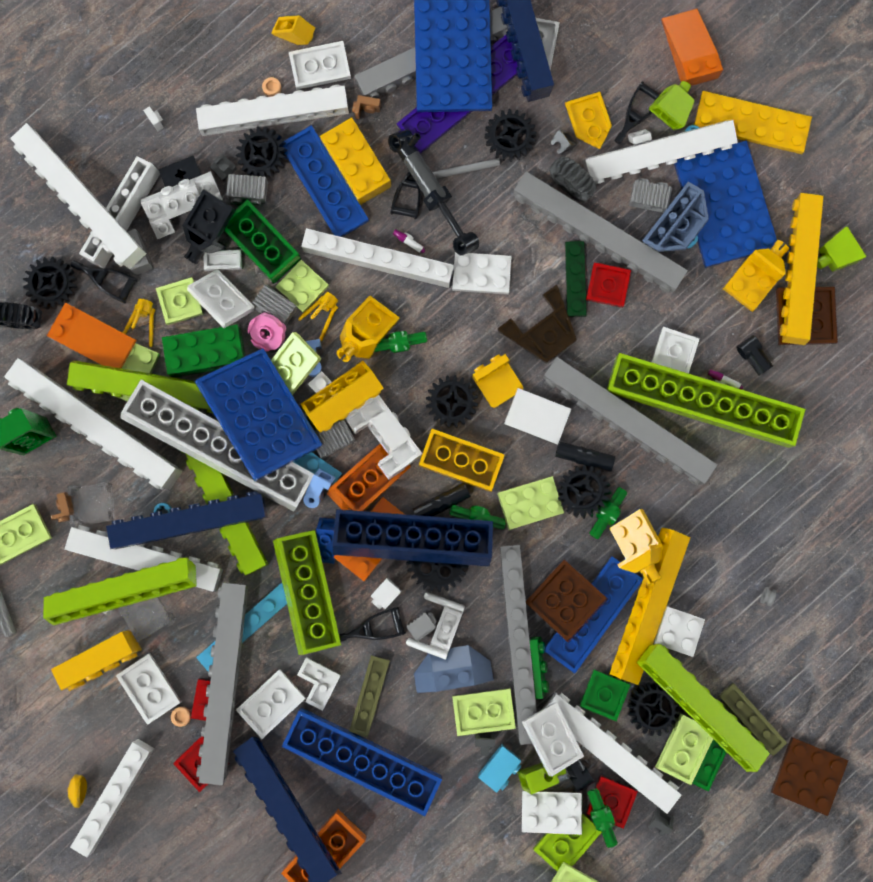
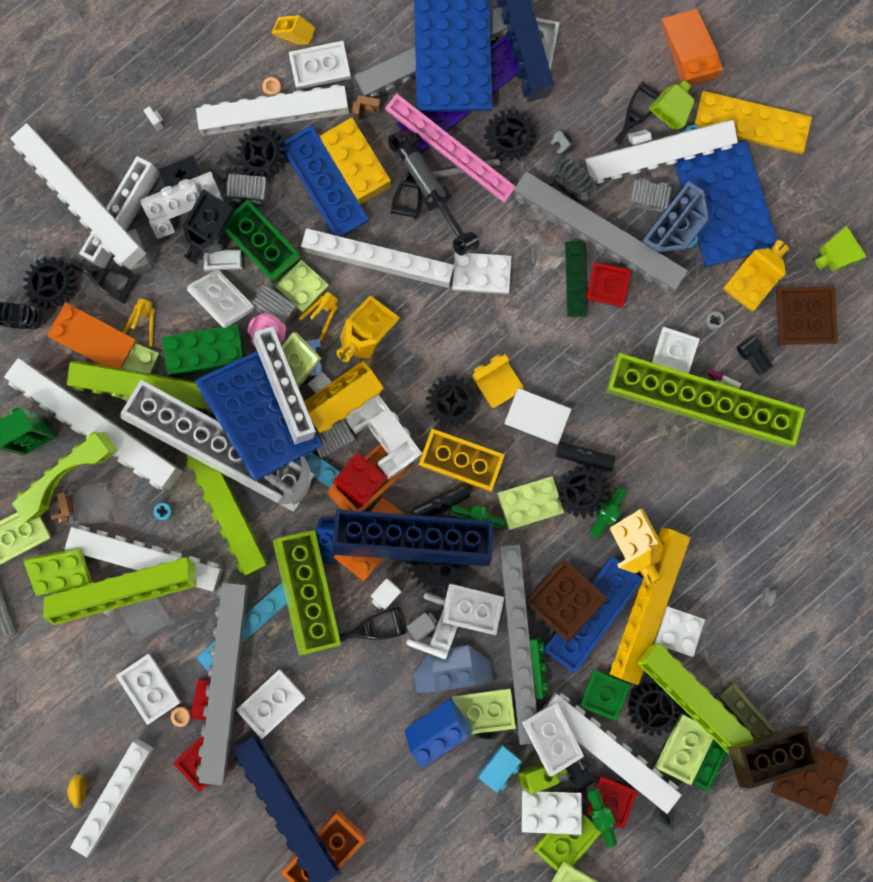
(36, 500): none -> lime arch
(57, 571): none -> lime plate
(93, 661): yellow brick -> none
(177, 302): yellowish green plate -> none
(186, 521): dark blue brick -> none
(284, 385): none -> white brick
(299, 490): none -> light grey piece
(315, 491): light blue leg -> none
(323, 680): white plate -> none
(359, 479): none -> red plate
(362, 761): blue brick -> none
(369, 696): olive plate -> none
(401, 341): green axle -> none
(408, 239): piece -> none
(437, 733): none -> blue slope
(450, 148): none -> bright pink plate
(472, 609): none -> white plate
(549, 335): dark brown wing -> none
(589, 119): yellow tile -> none
(629, 421): light grey brick -> none
(715, 315): none -> light grey bush
(773, 756): none -> dark brown brick
(802, 269): yellow brick -> none

